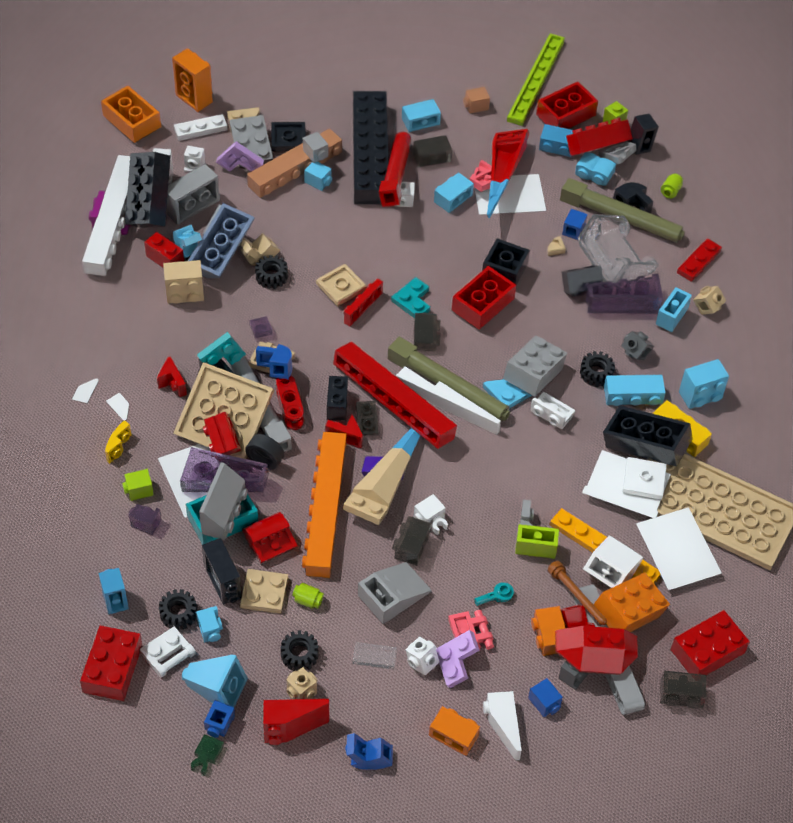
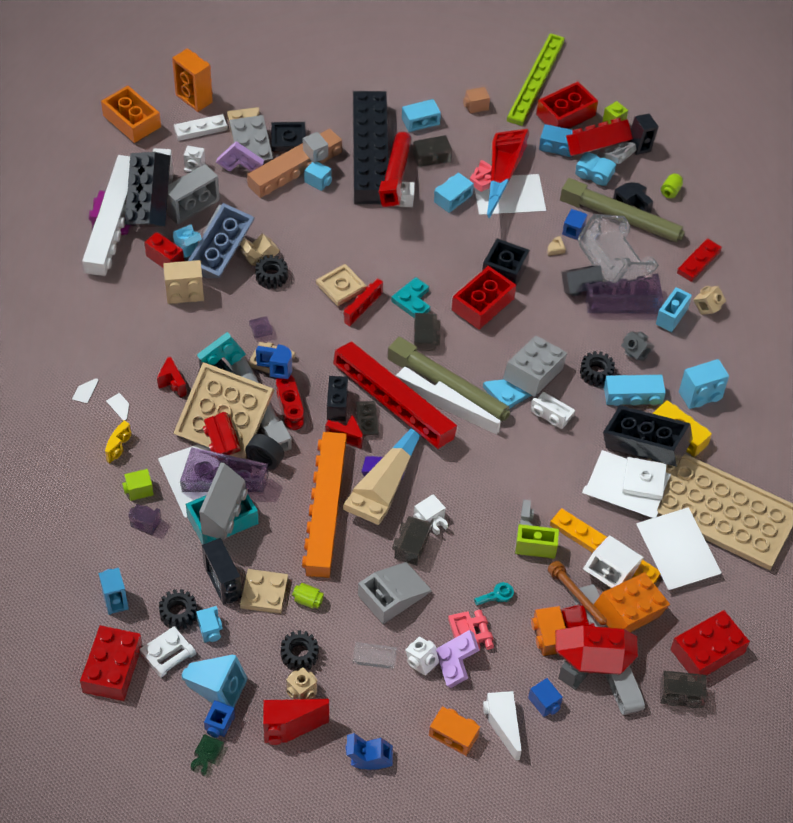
(270, 537): red brick -> none

